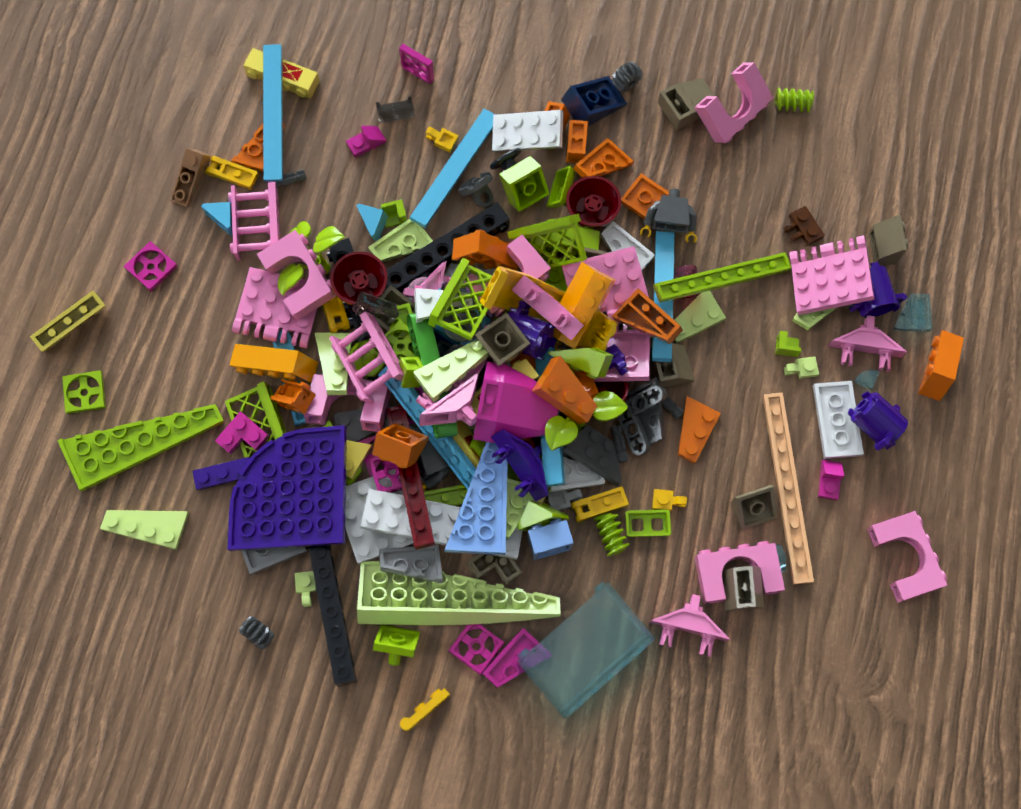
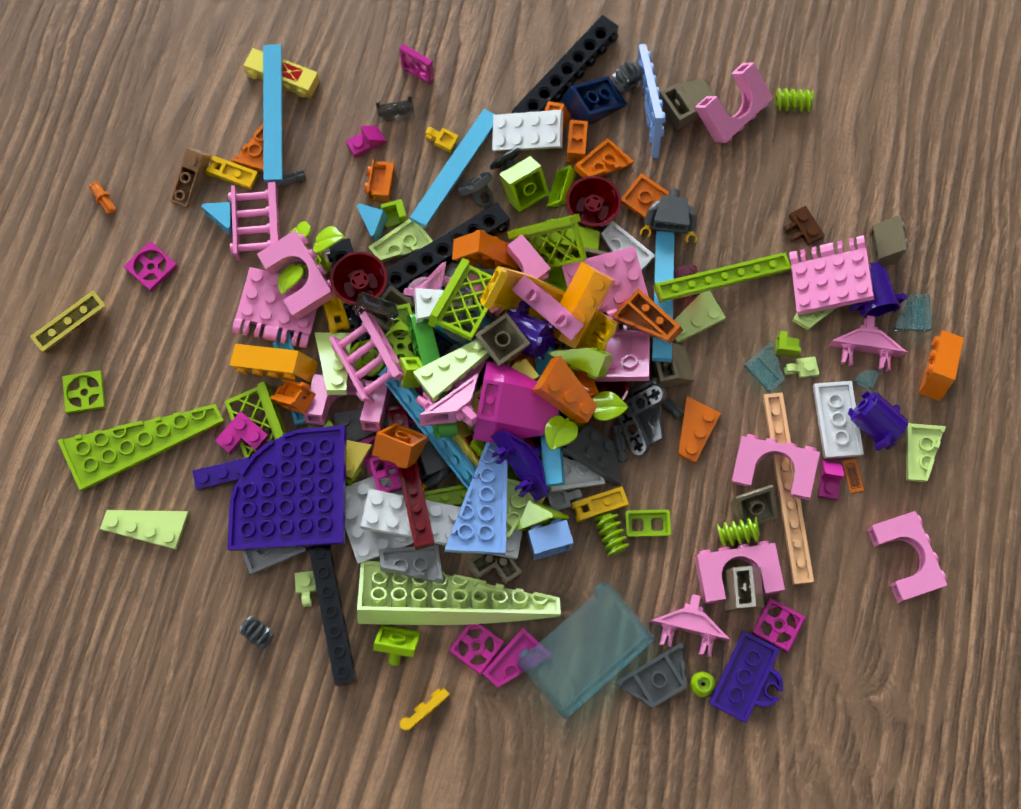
(102, 197): none -> orange axle
(380, 181): none -> orange hinge
(601, 28): none -> black brick
(618, 359): dark purple plate -> none
(652, 104): none -> light blue wing
(657, 678): none -> dark grey wing
(664, 500): yellow plate -> none
(698, 689): none -> lime plate
(739, 532): none -> lime piece
(747, 678): none -> dark purple plate
(754, 450): none -> bright pink arch
(765, 368): none -> clear light blue wing
(782, 557): clear light blue tile -> none
(798, 619): none -> dark pink piece
(853, 475): none -> sticker
(921, 449): none -> yellowish green wing

